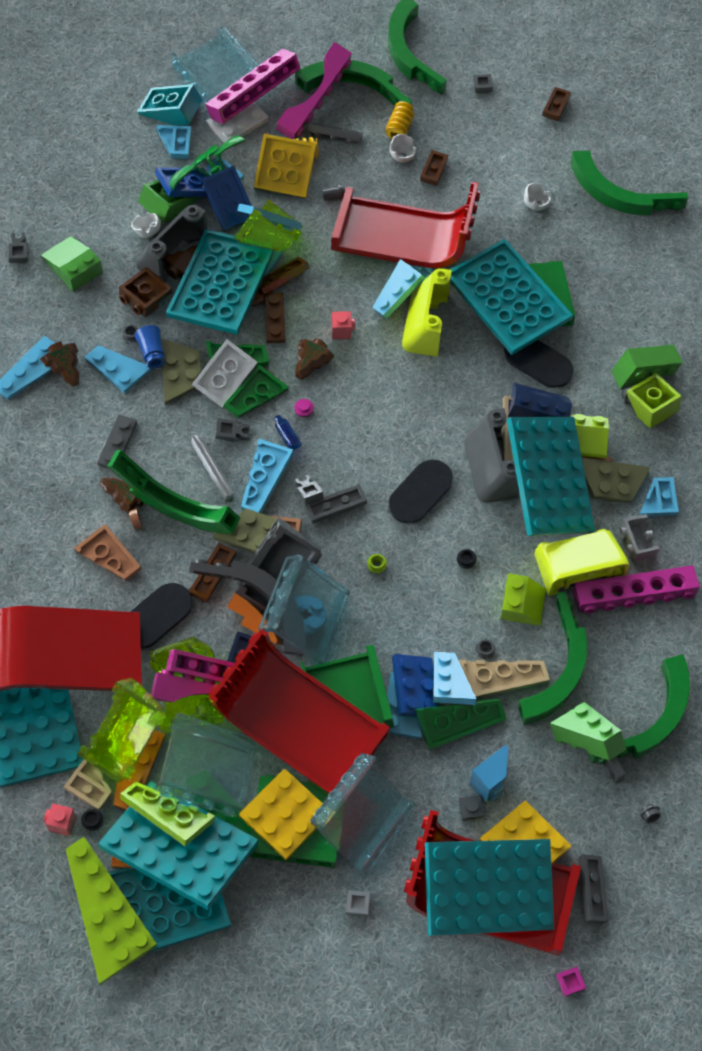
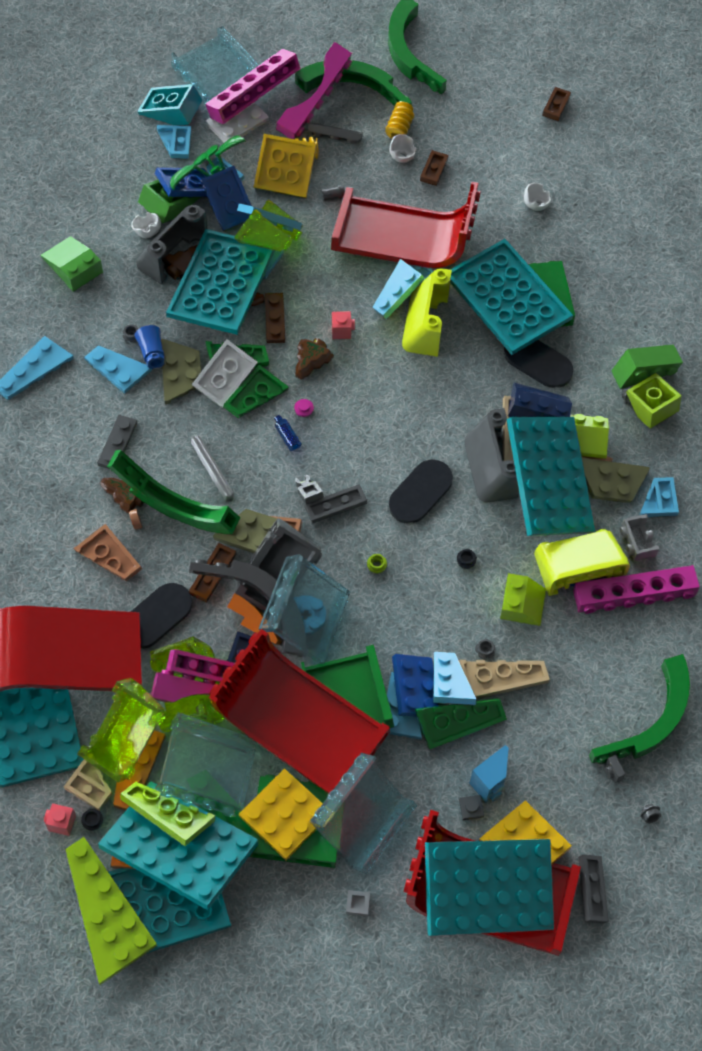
(18, 249): dark grey plate -> none
(63, 361): reddish brown rock -> none
(144, 292): reddish brown plate -> none
(229, 430): dark grey plate -> none
(268, 468): medium azure wing -> none
(283, 274): reddish brown plate -> none
(483, 83): dark grey plate -> none
(551, 699): green arch -> none
(570, 981): dark pink plate -> none
(589, 730): bright green wedge -> none
(617, 197): green arch -> none

